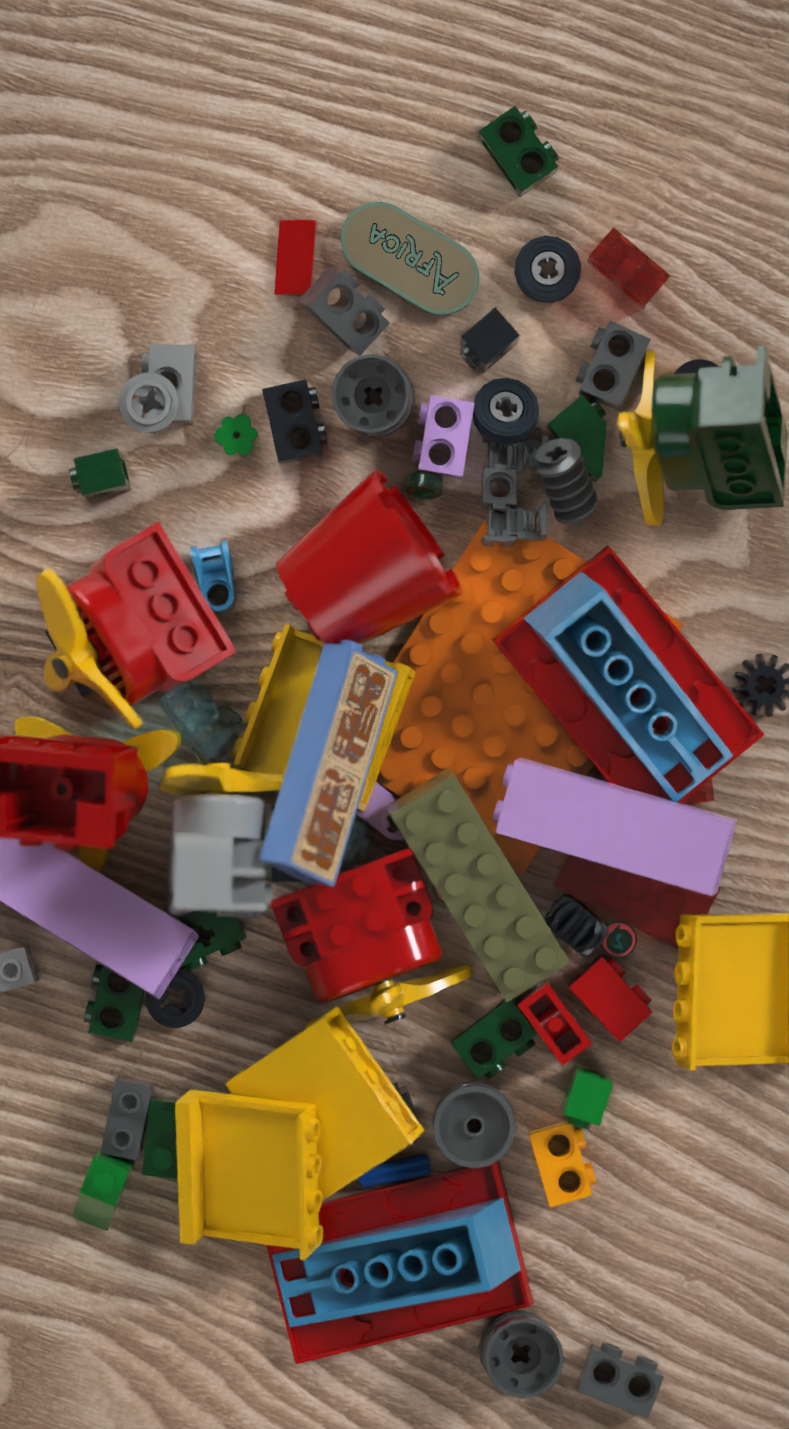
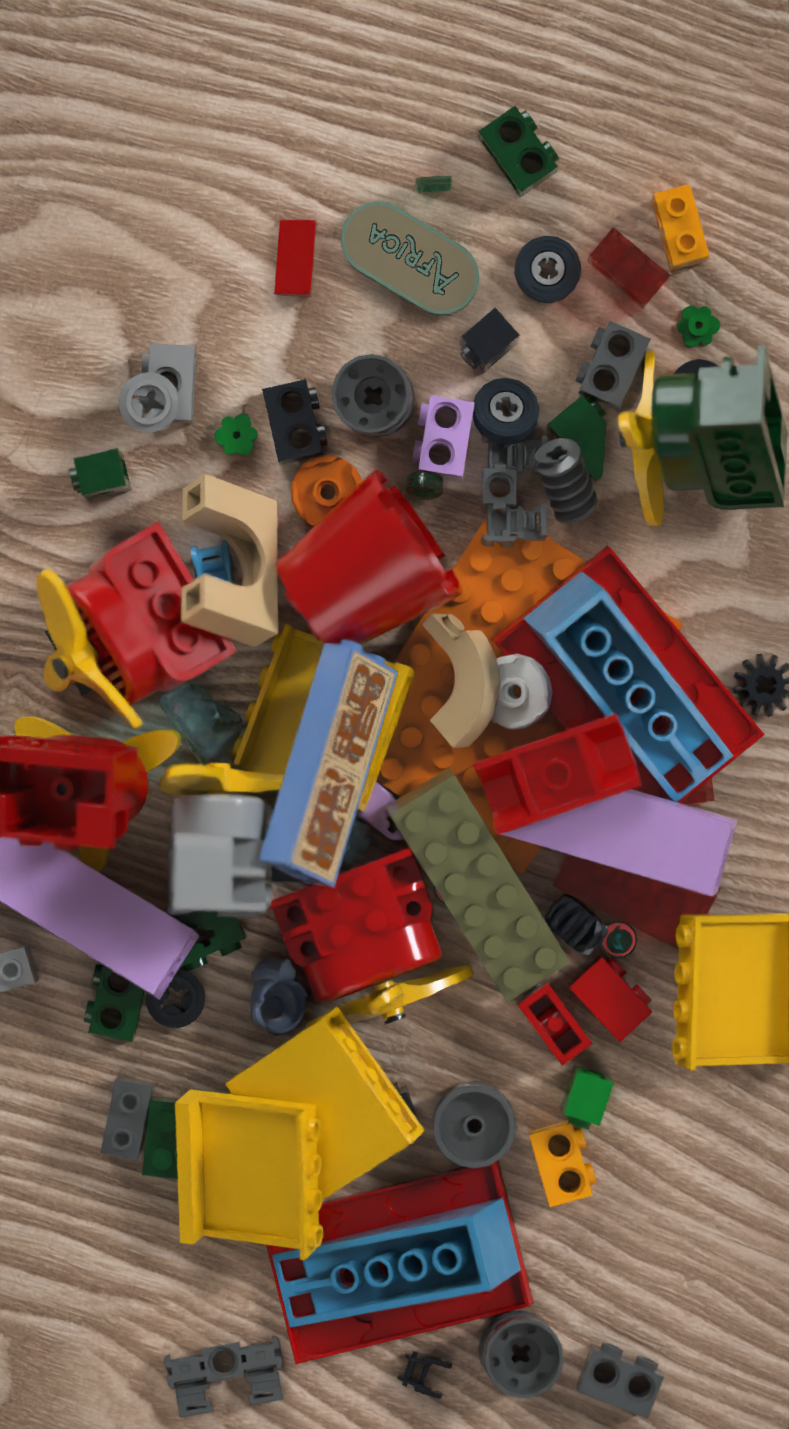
(102, 1189): green slope -> none
(250, 527): none -> tan arch
(256, 1359): none -> dark grey piece
(277, 996): none -> sand blue hair
(316, 474): none -> orange plate
(340, 316): dark grey brick -> none
(396, 1170): blue axle -> none
(427, 1361): none -> black piece
(433, 184): none -> clear green tile
(475, 684): none -> tan arch
(488, 1030): dark green brick -> none
(535, 696): none -> white plate
(558, 773): none -> red piece
(680, 227): none -> light orange brick
(692, 335): none -> green plant

